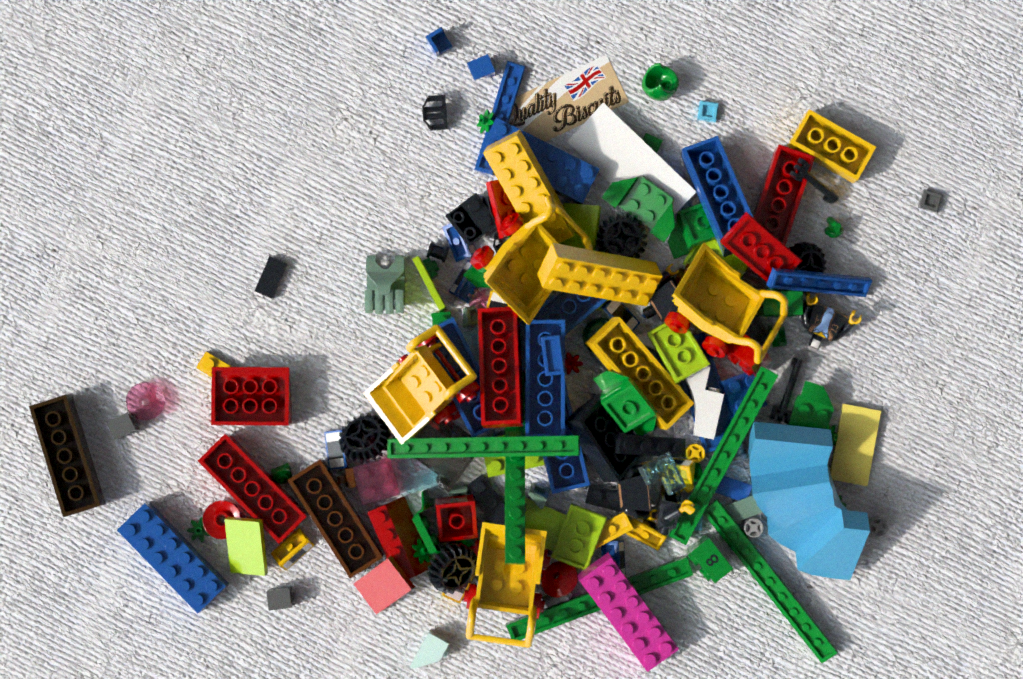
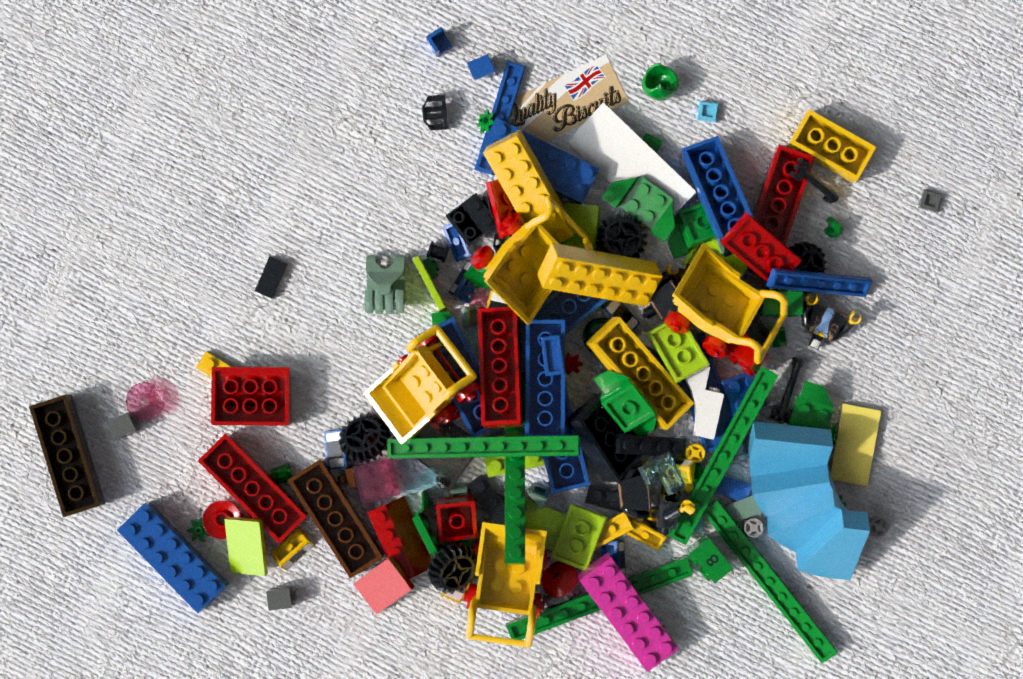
(422, 552): green plant -> none
(431, 650): light aqua slope -> none

